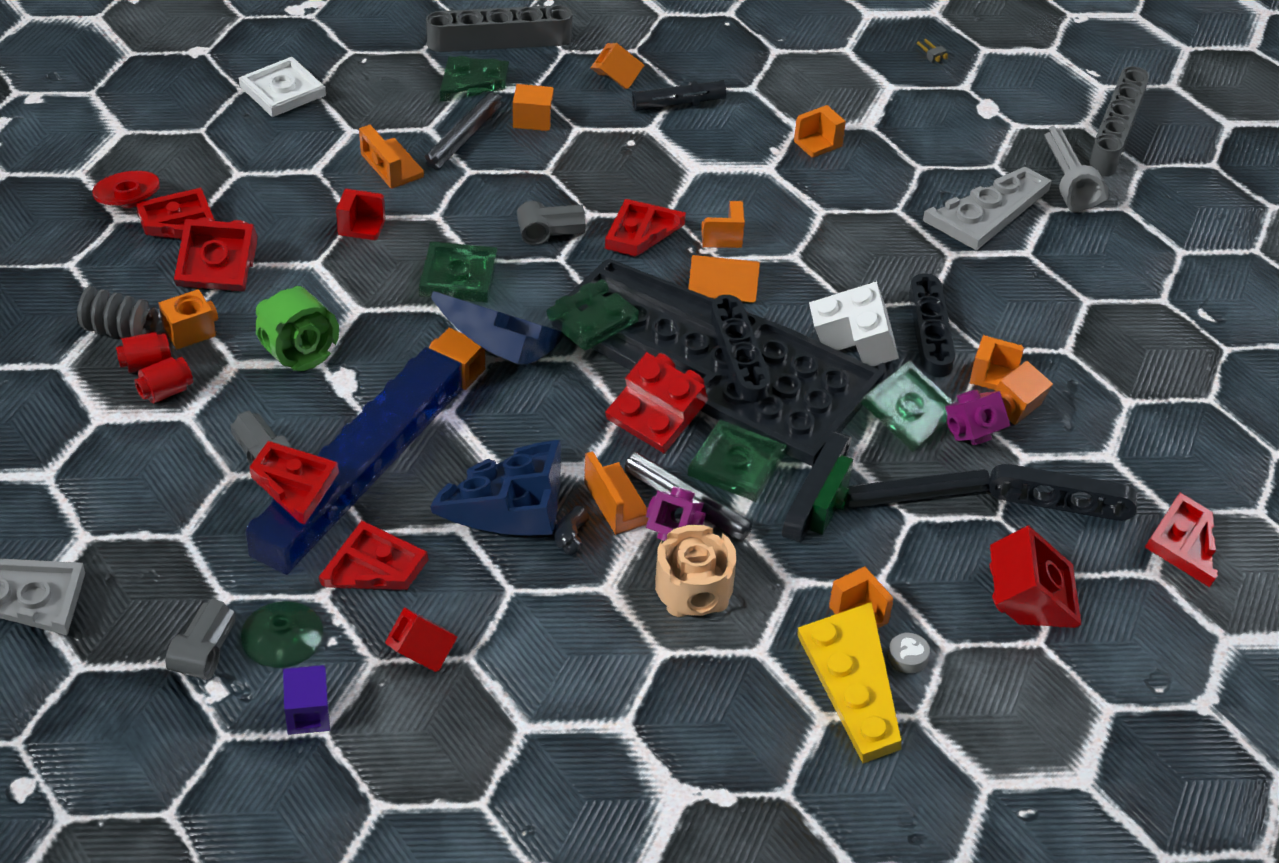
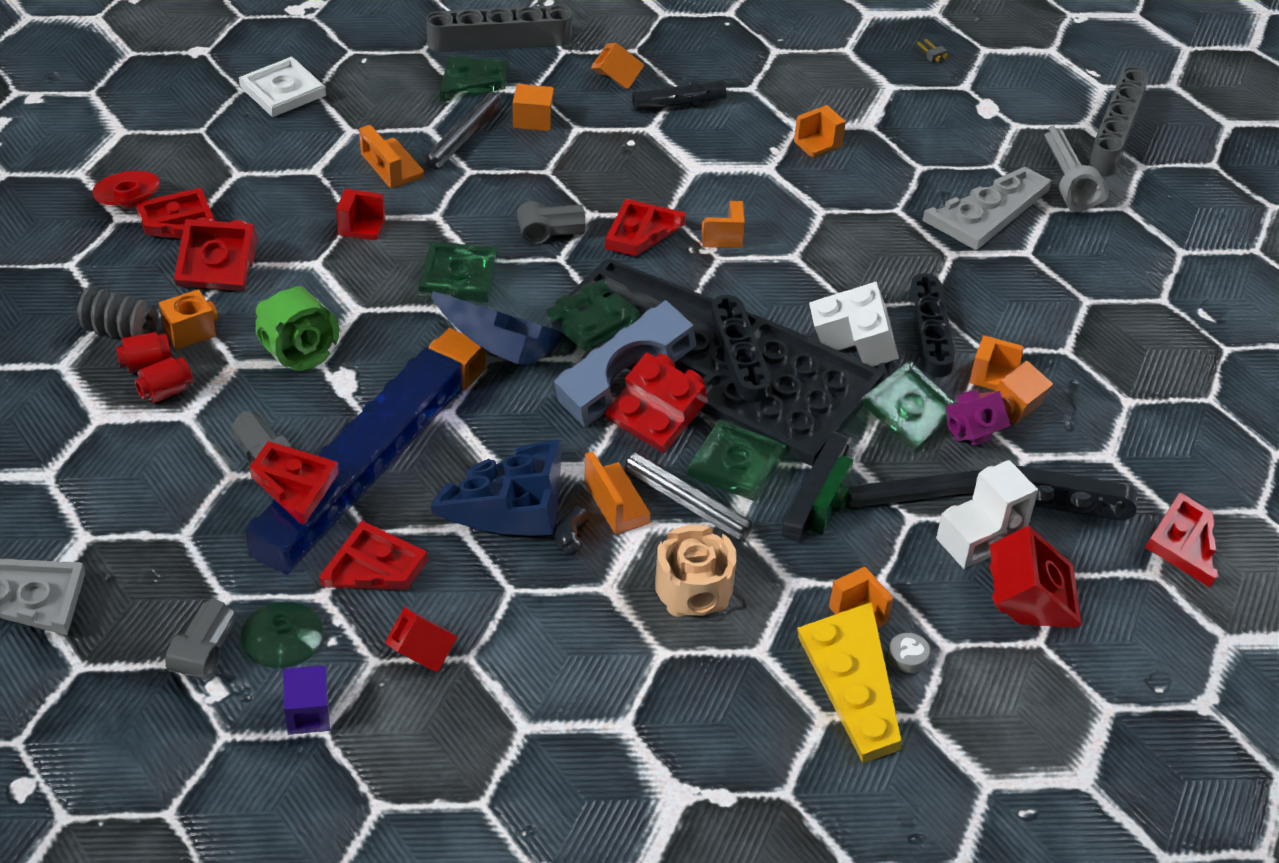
(587, 385): none -> sand blue arch
(663, 507): magenta brick -> none
(724, 277): orange panel -> none
(999, 507): none -> white brick

